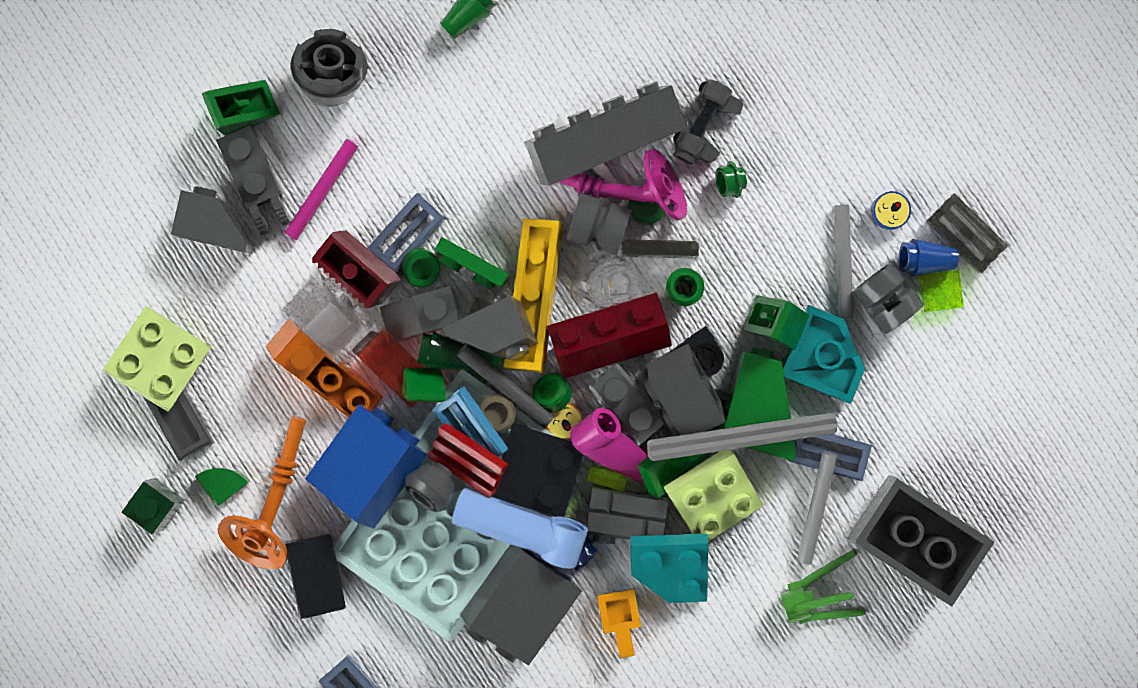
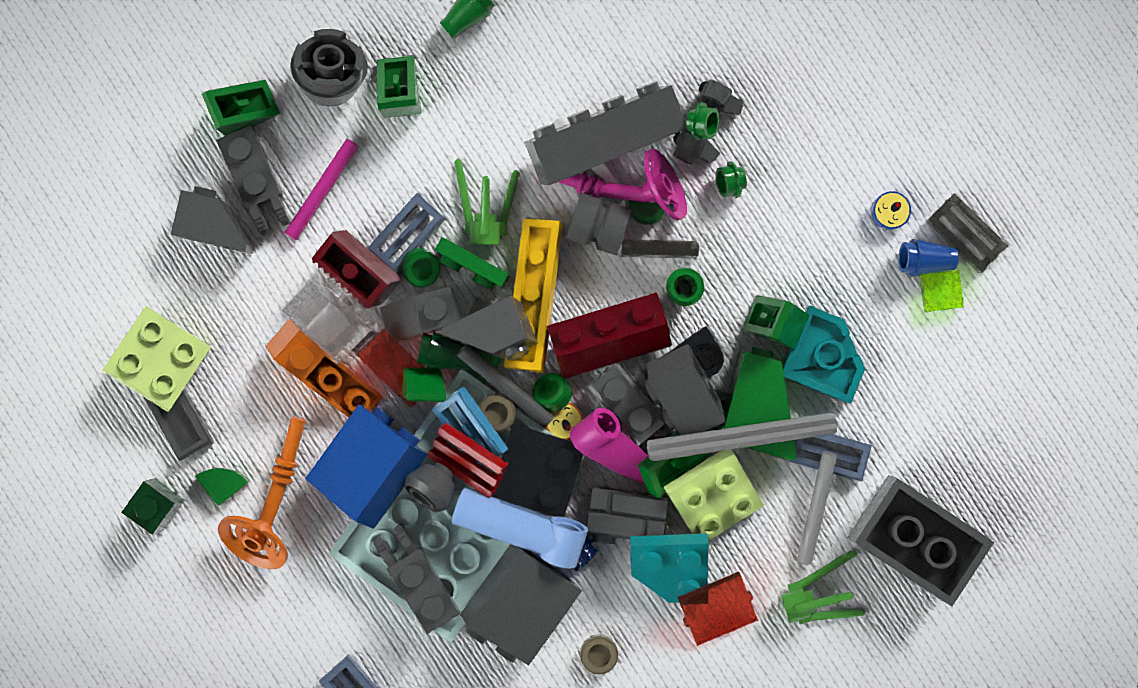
(315, 576): black panel -> none
(397, 87): none -> green slope
(418, 582): none -> dark grey hinge
(485, 226): none -> bright green plant
(599, 654): none -> dark tan tile
(604, 283): clear hair -> none
(606, 478): clear neon green tile -> none
(619, 615): light orange plate -> none
(703, 122): none -> green plate
(717, 608): none -> clear red piece
(843, 261): light grey bar -> none
(879, 288): dark grey wheel -> none

